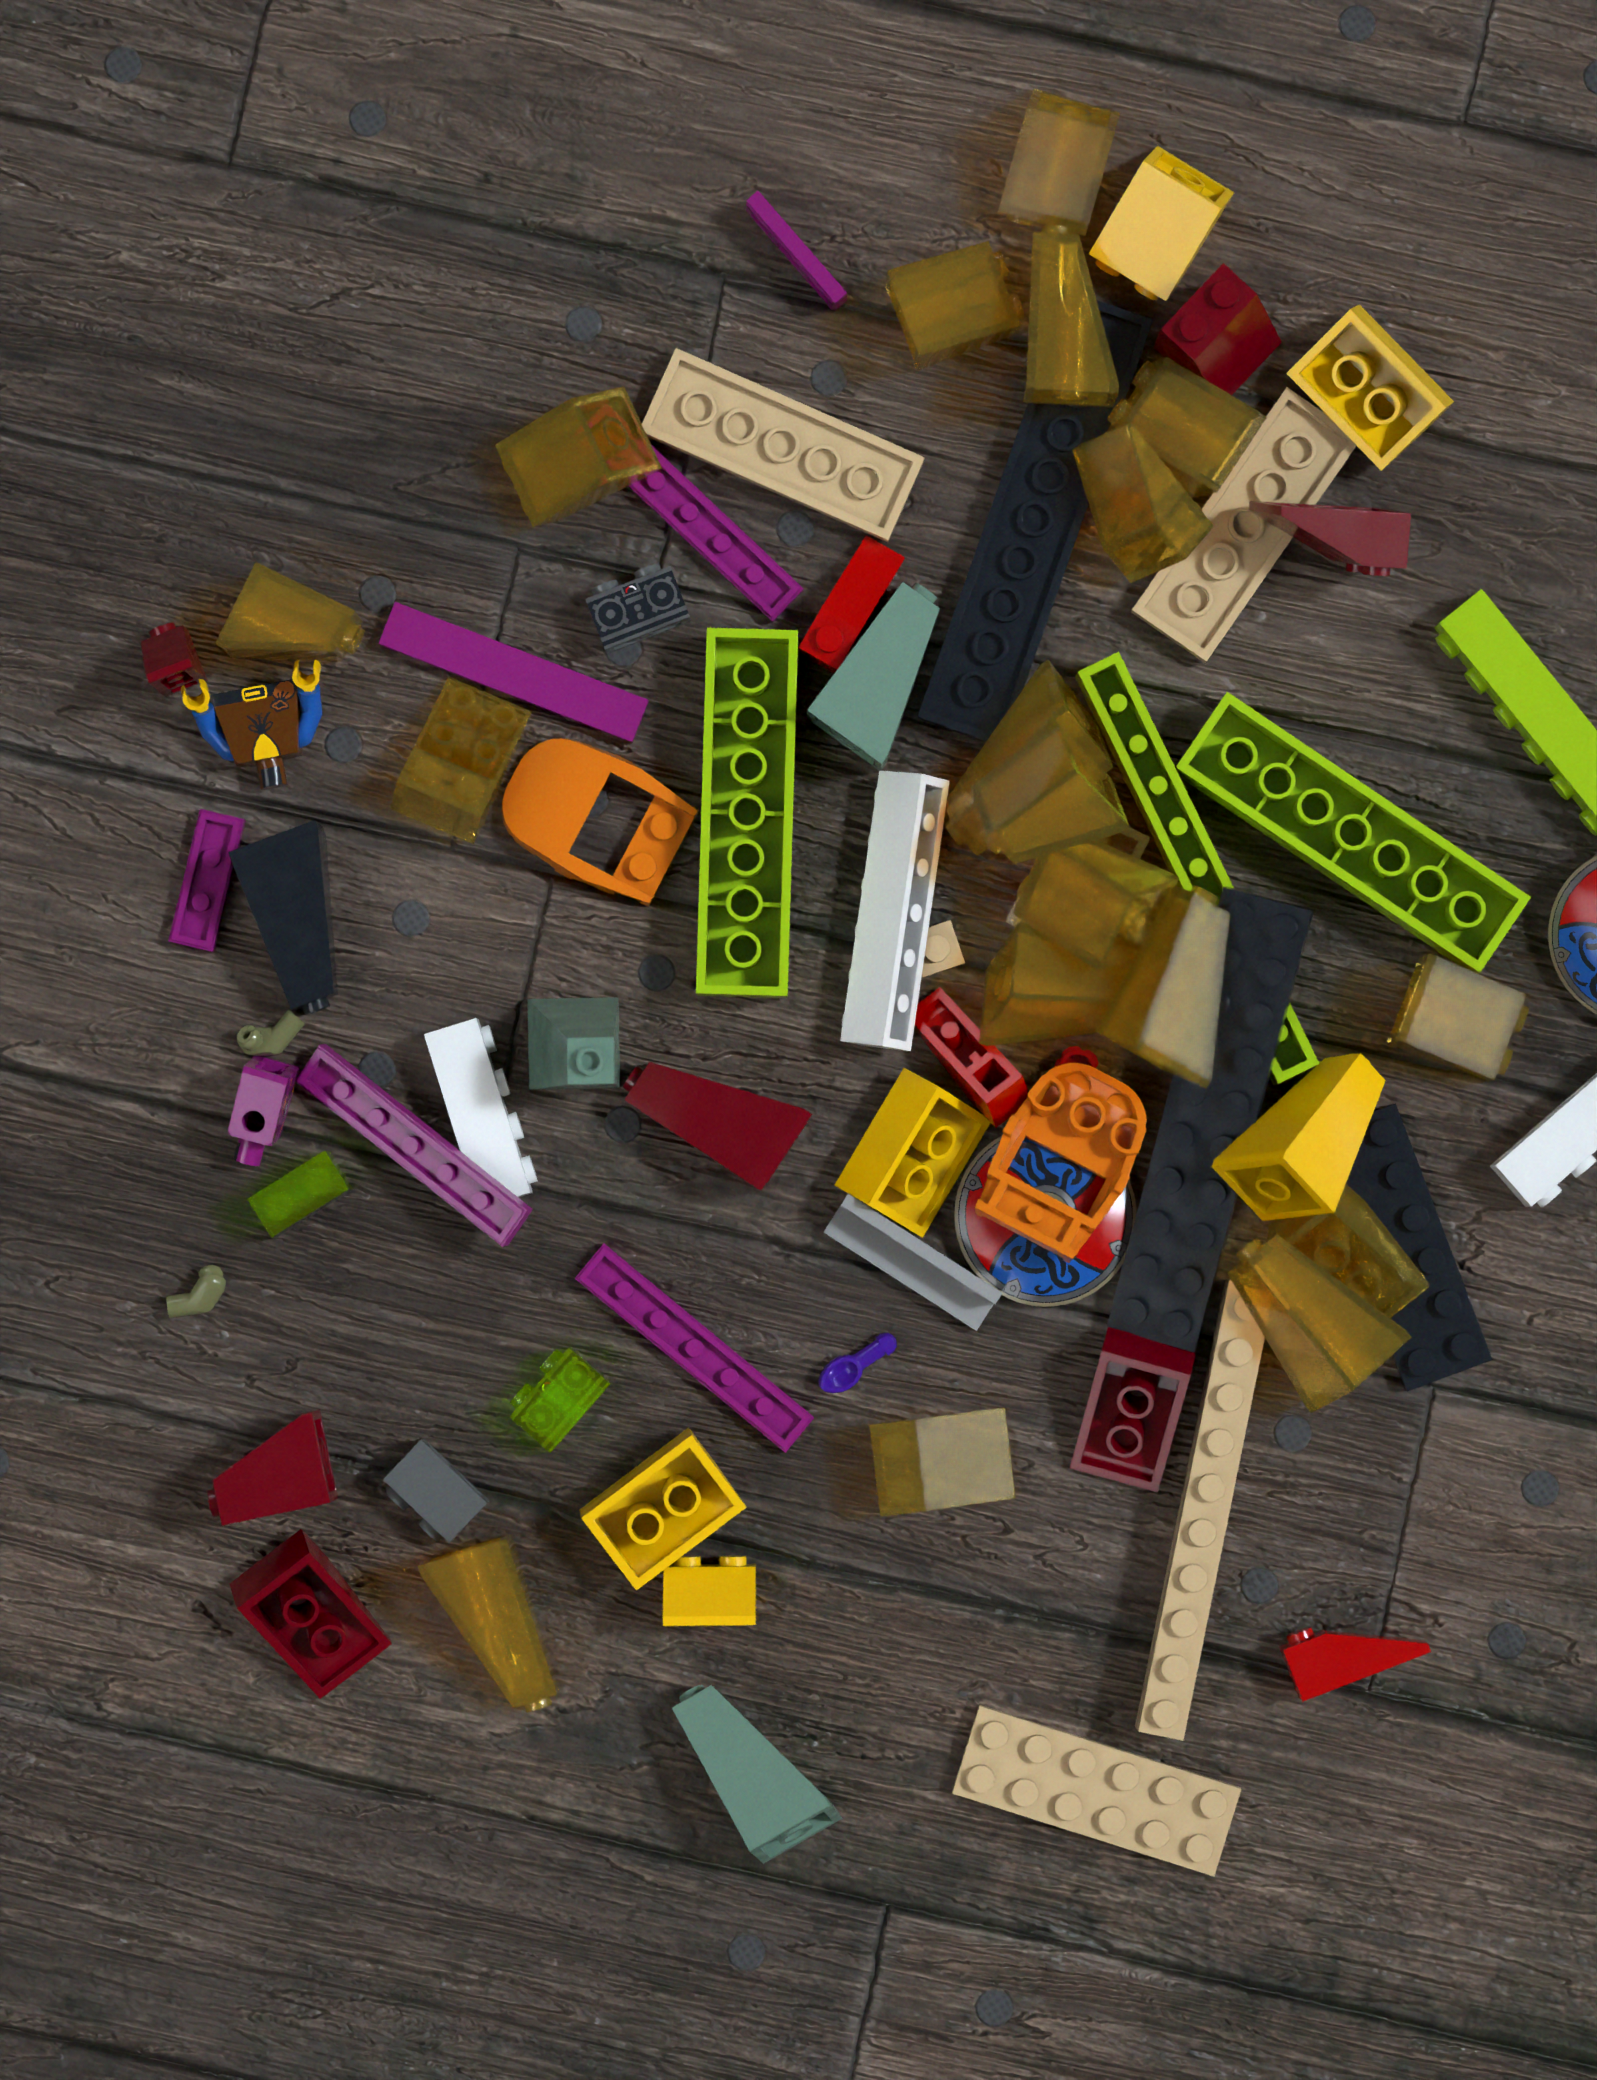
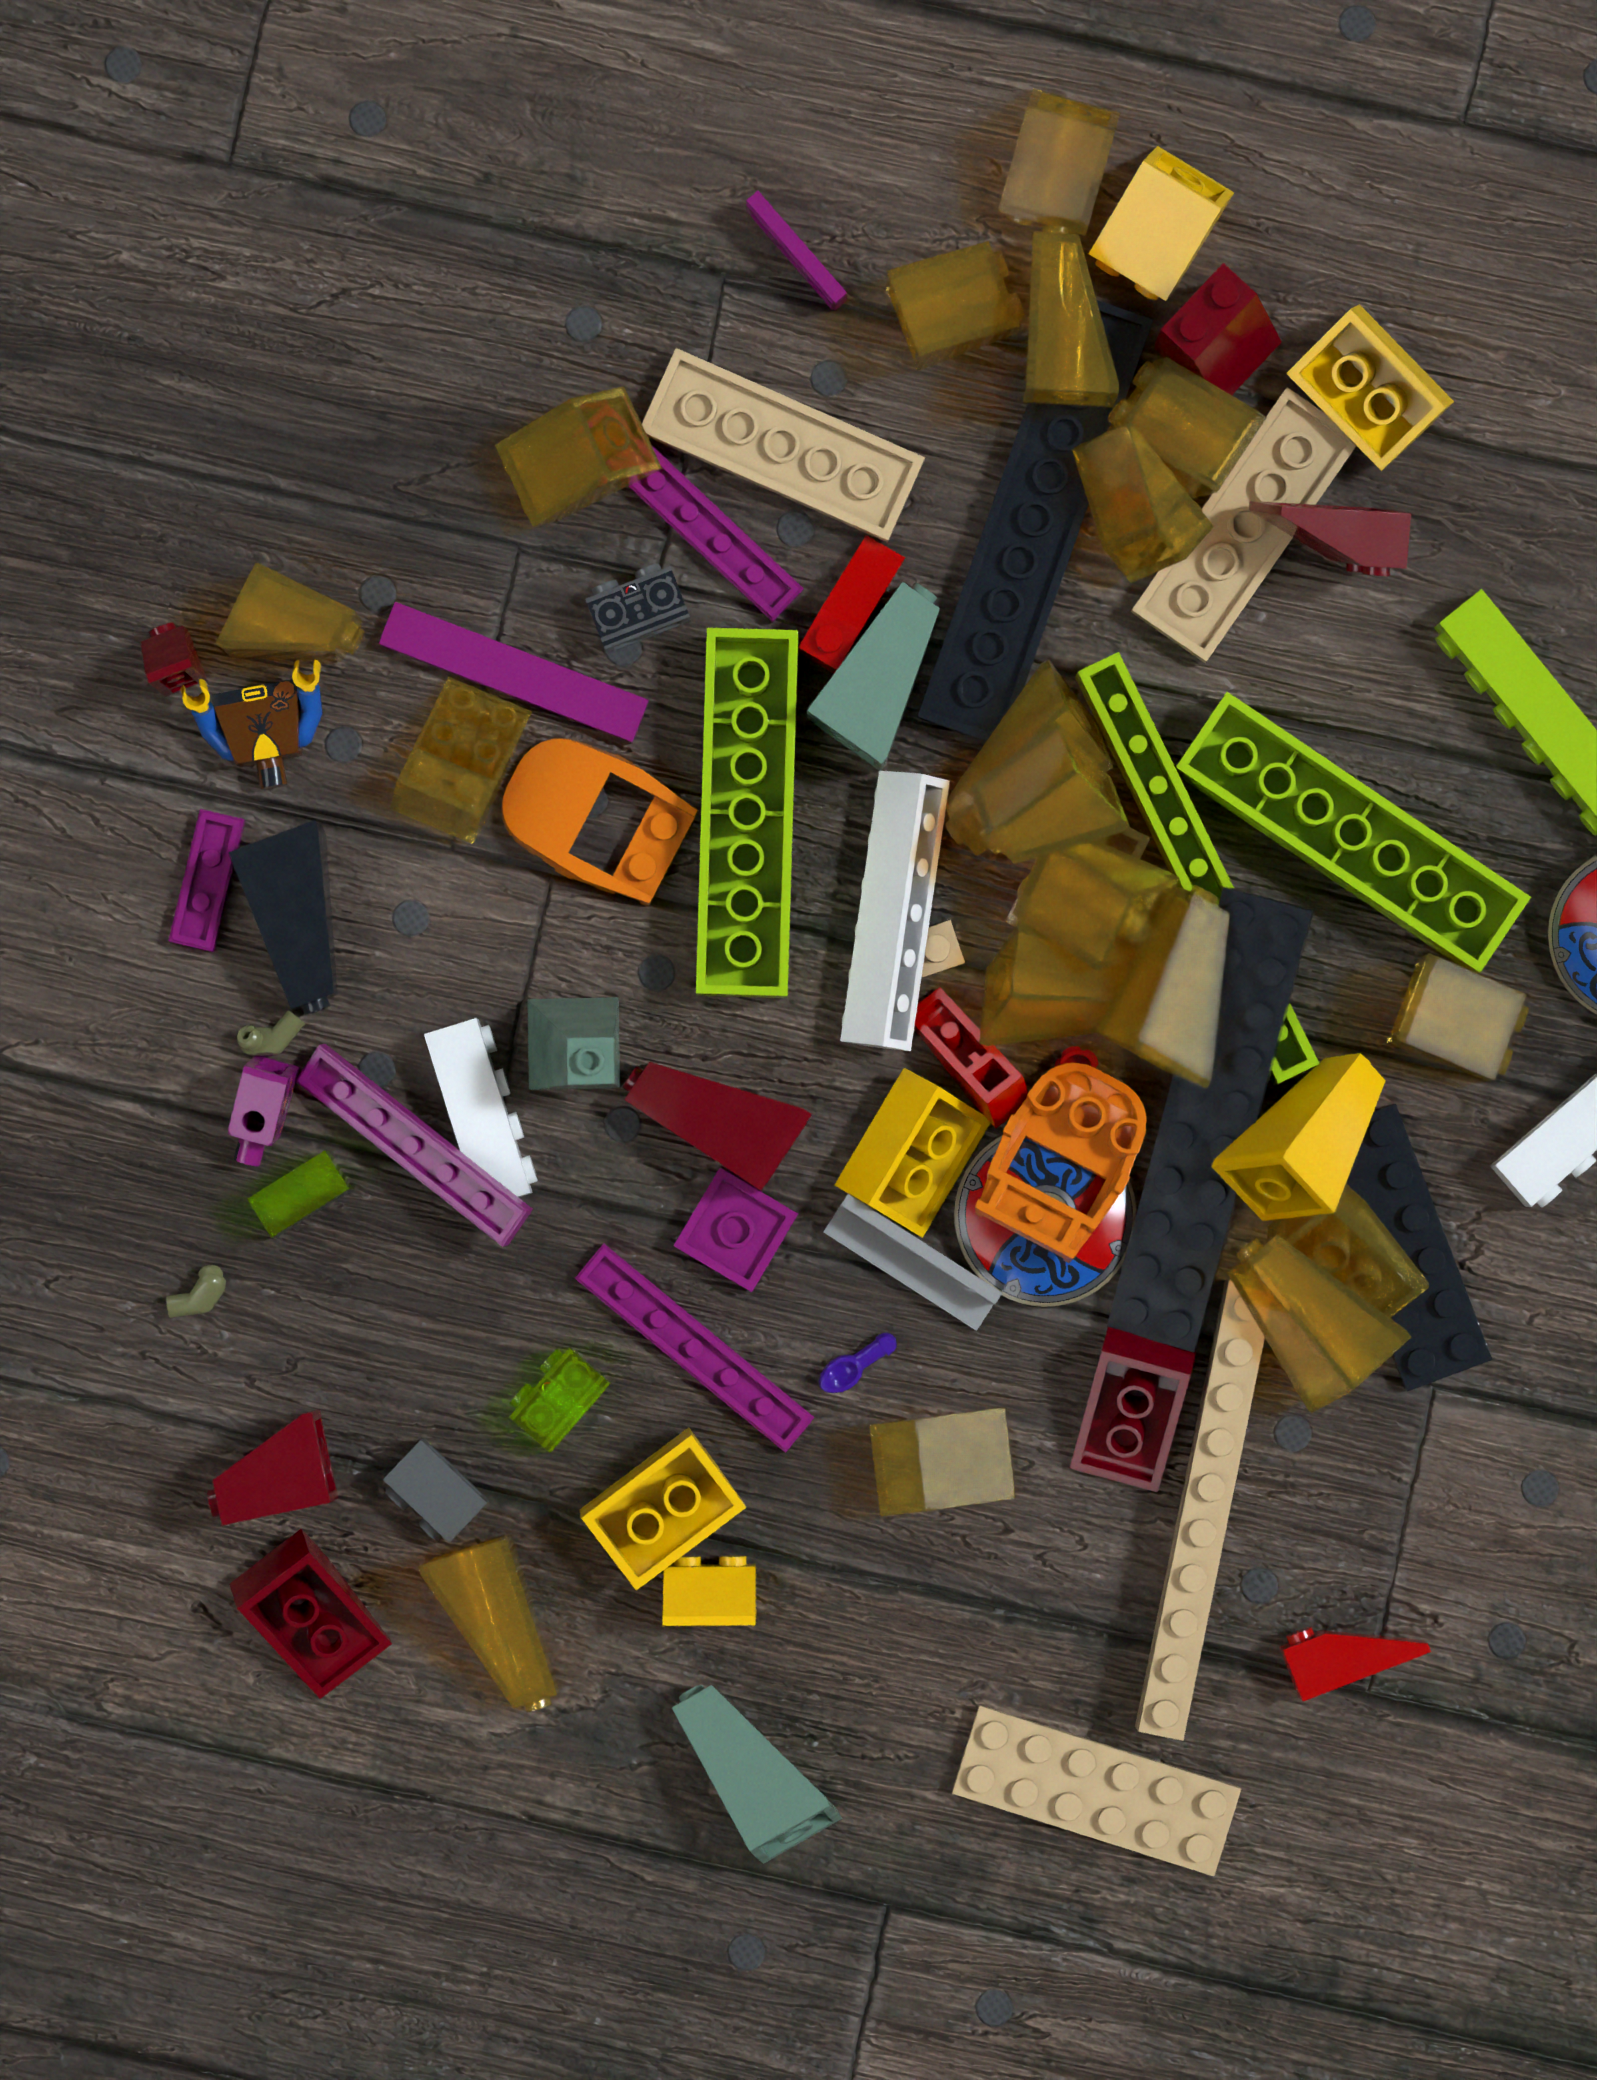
(735, 1229): none -> magenta plate

